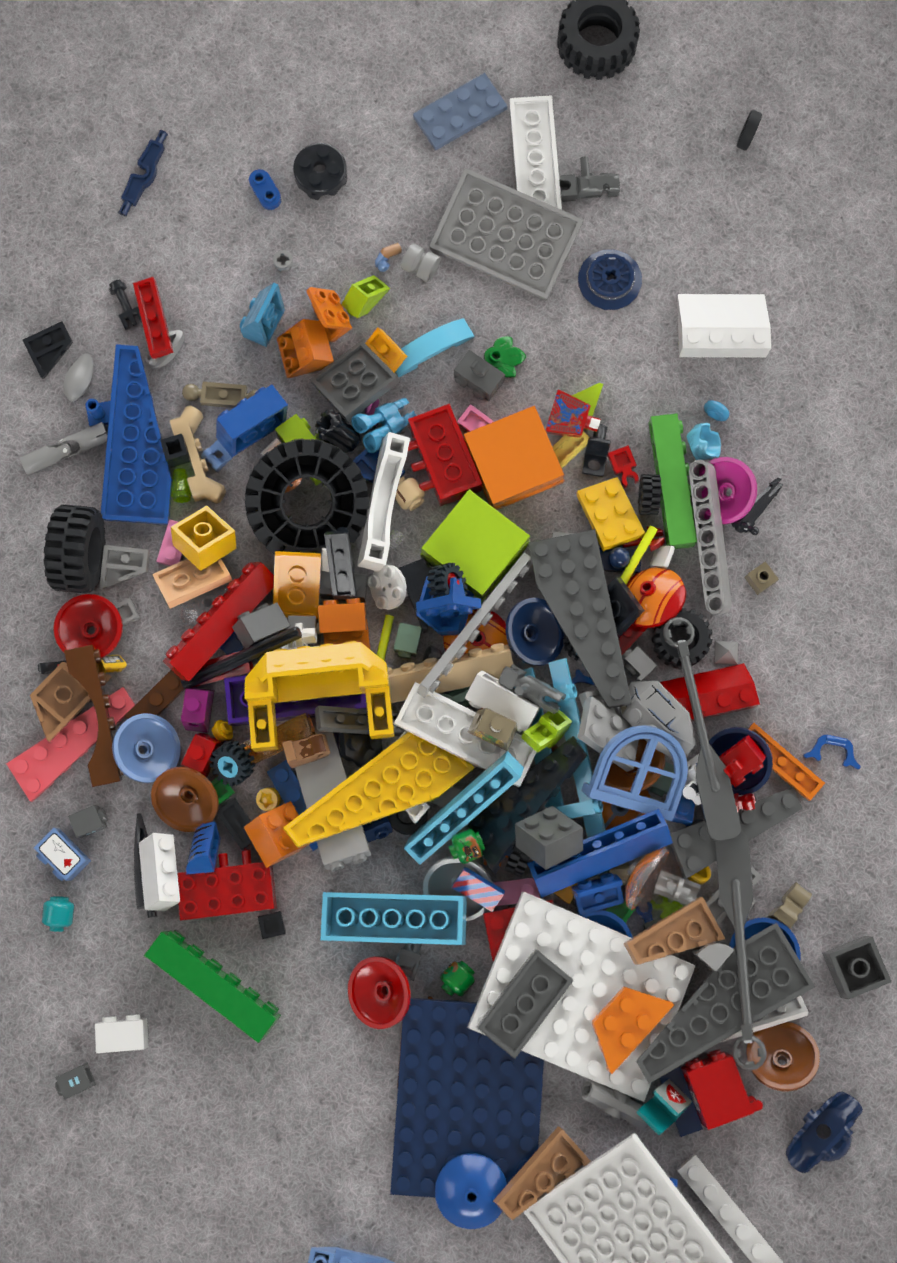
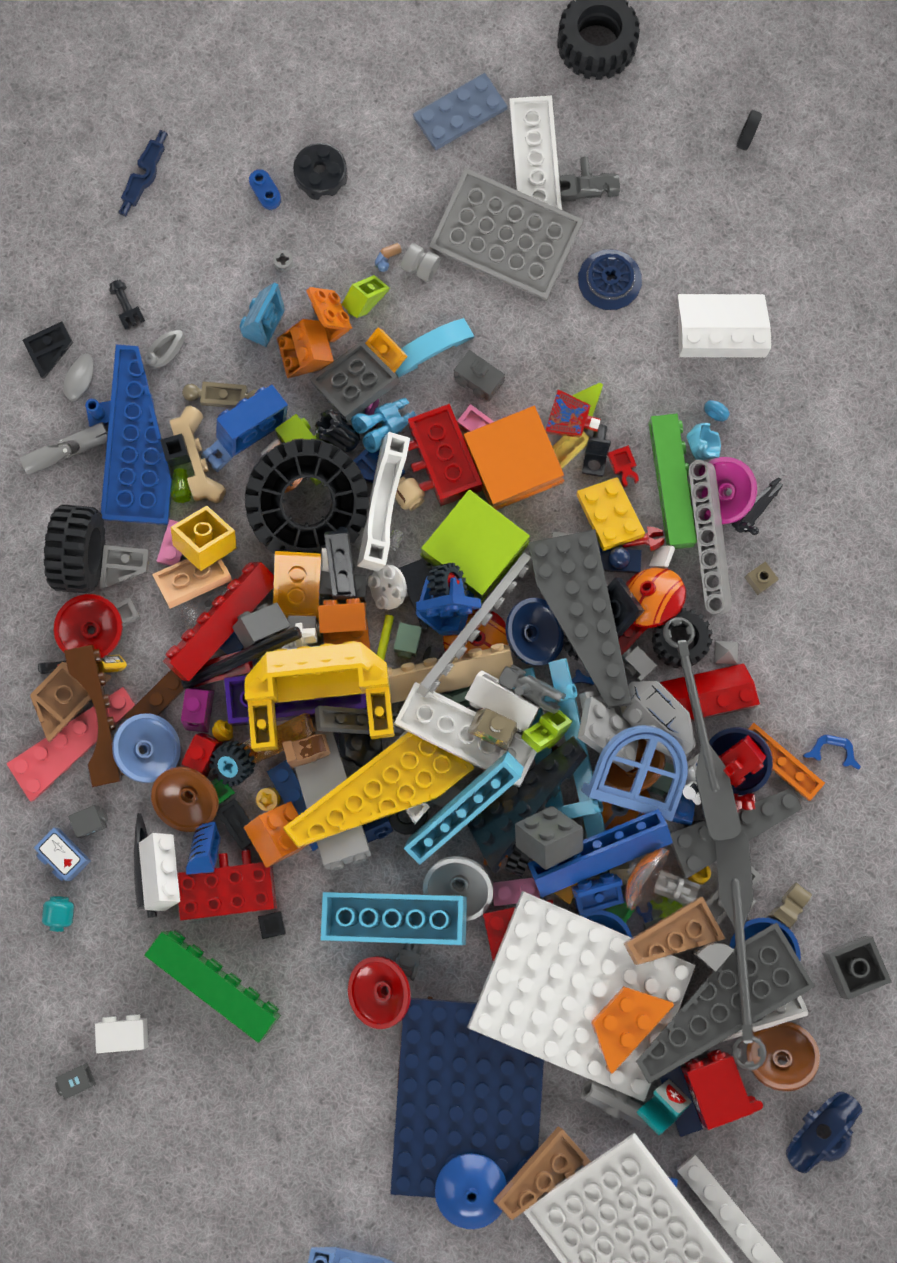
(153, 318): red plate -> none
(457, 978): green head -> none
(466, 846): green head -> none
(478, 889): tile -> none
(507, 356): green plate -> none
(525, 1003): dark grey tile -> none
(638, 554): neon yellow bar -> none
(649, 494): black tyre -> none

